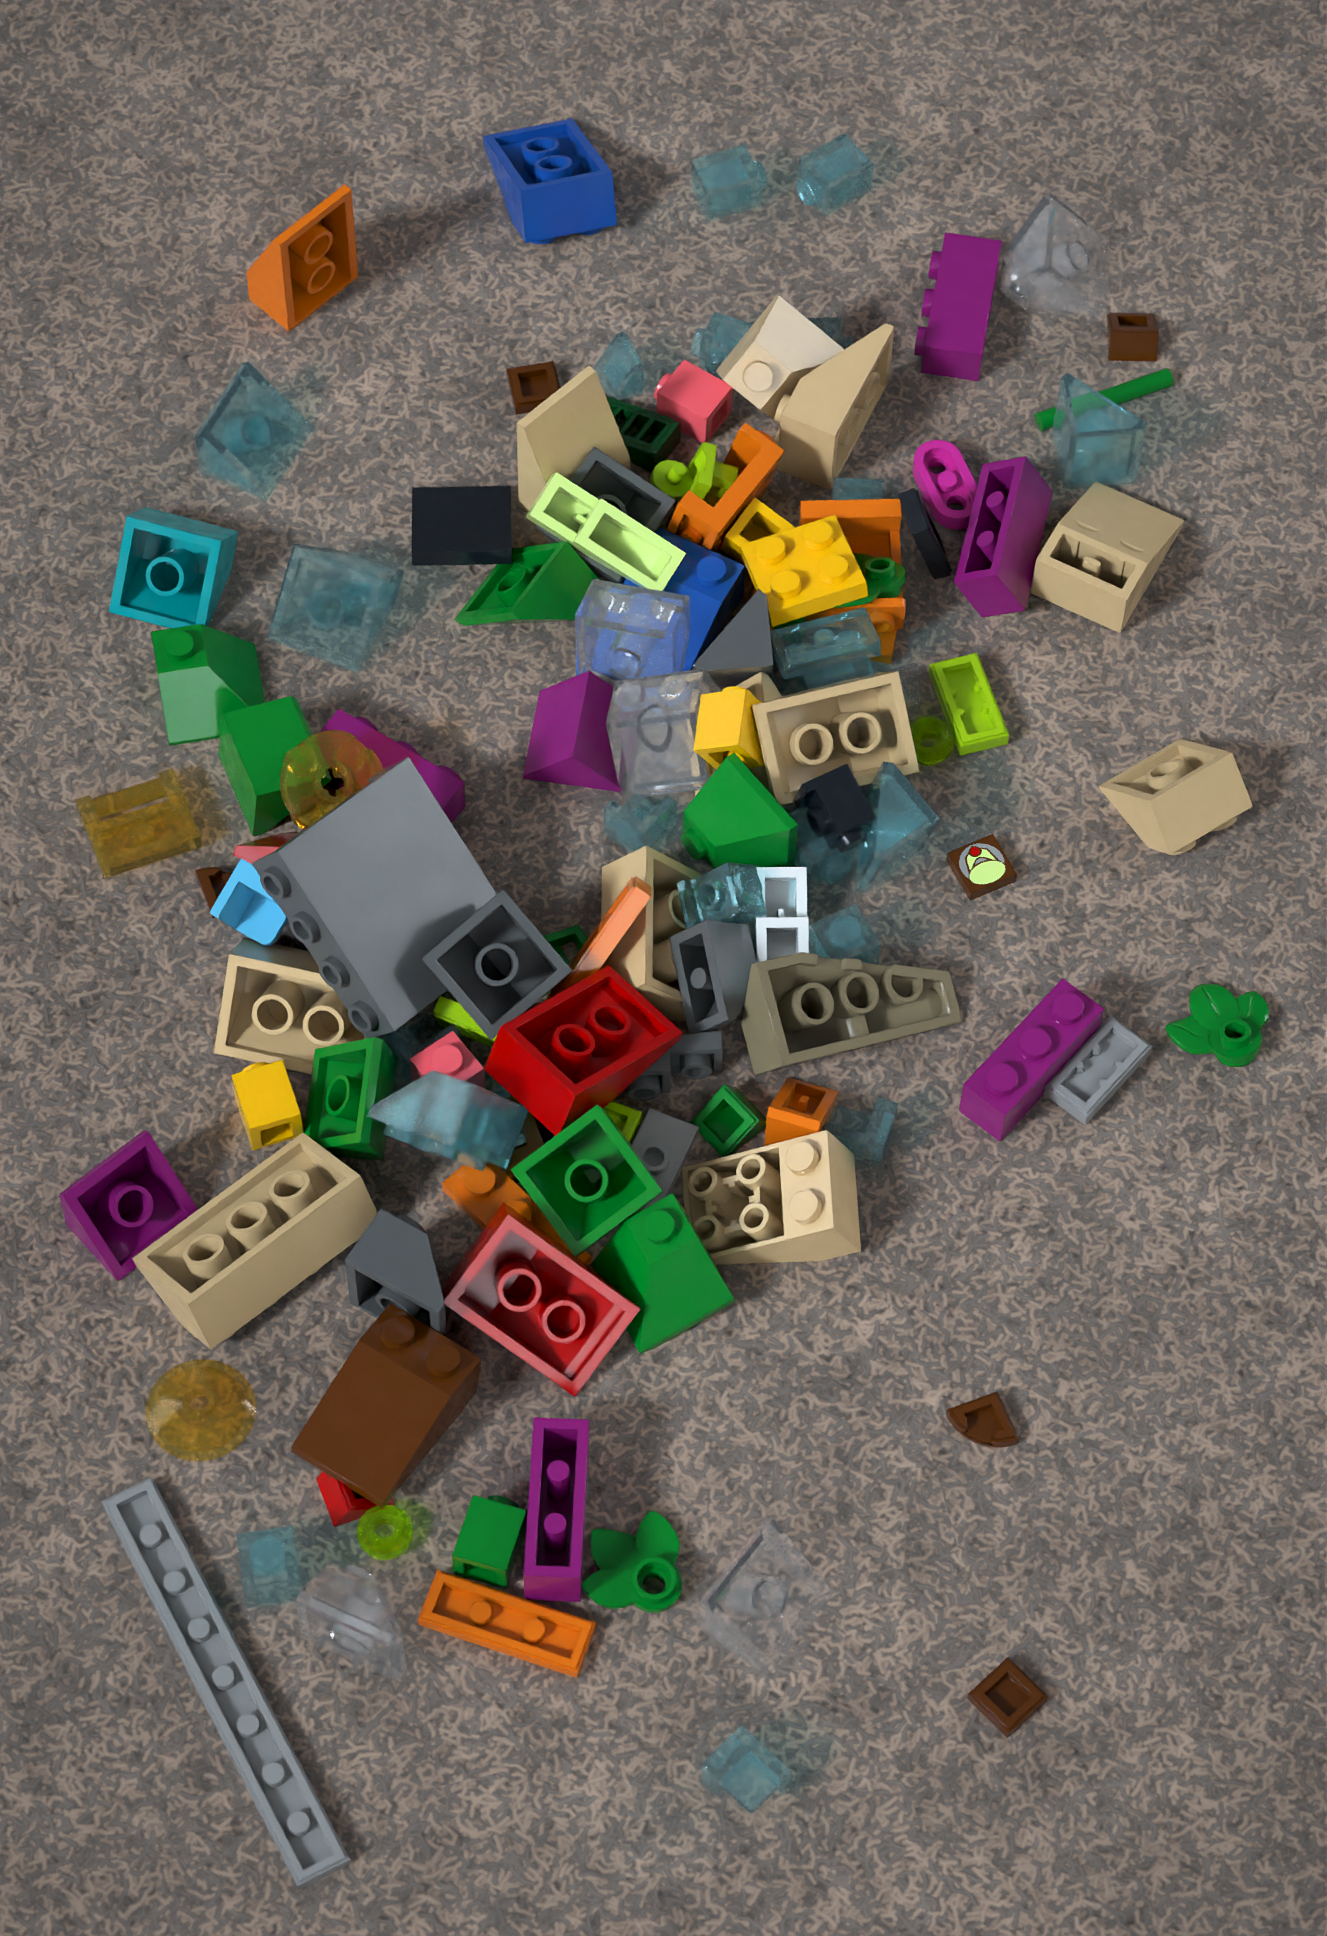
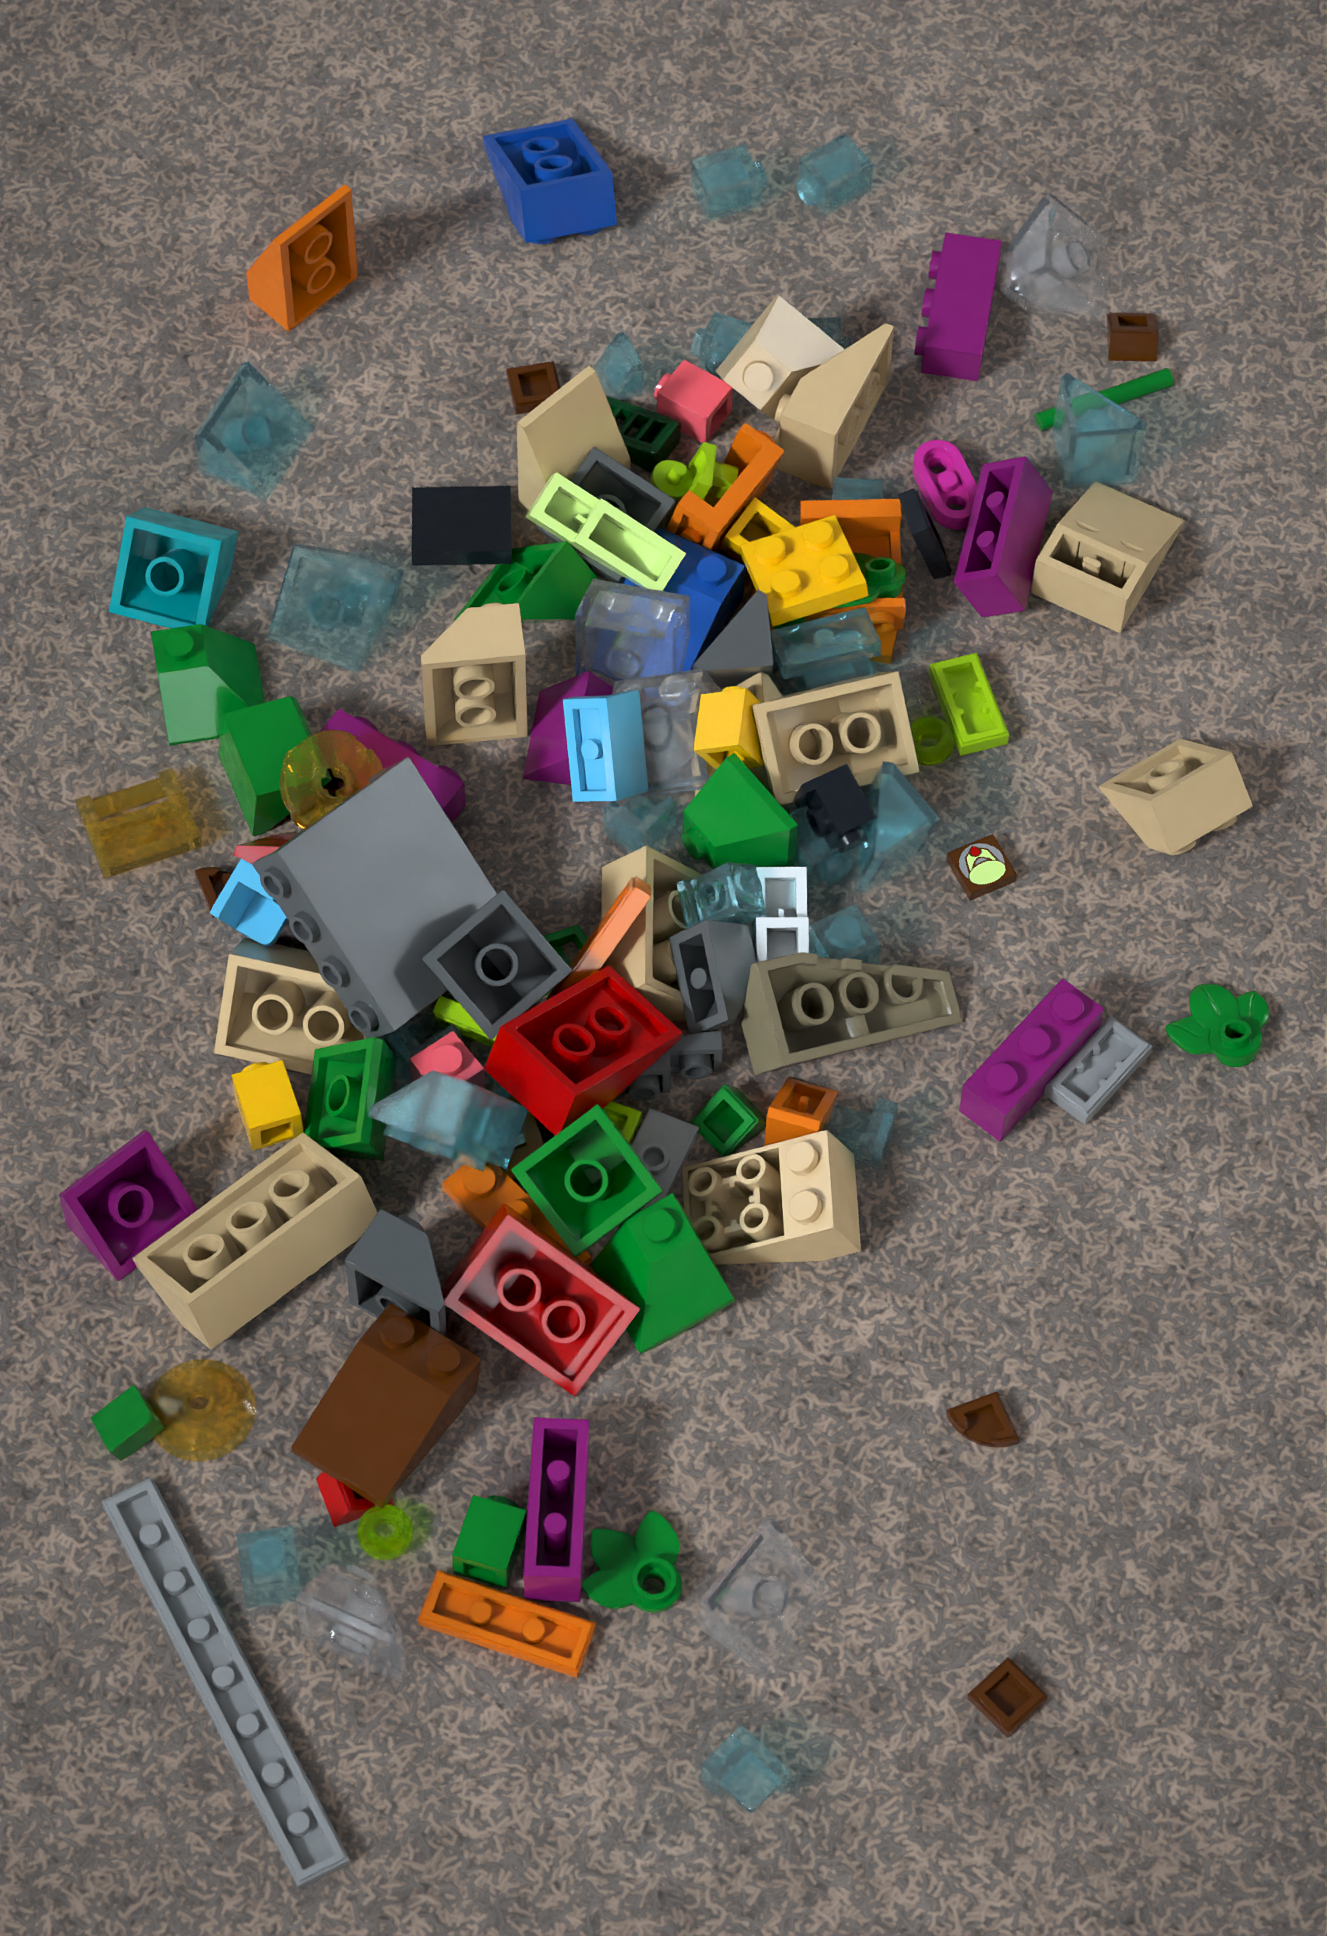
(127, 1423): none -> green slope
(476, 678): none -> tan slope
(605, 746): none -> medium azure panel

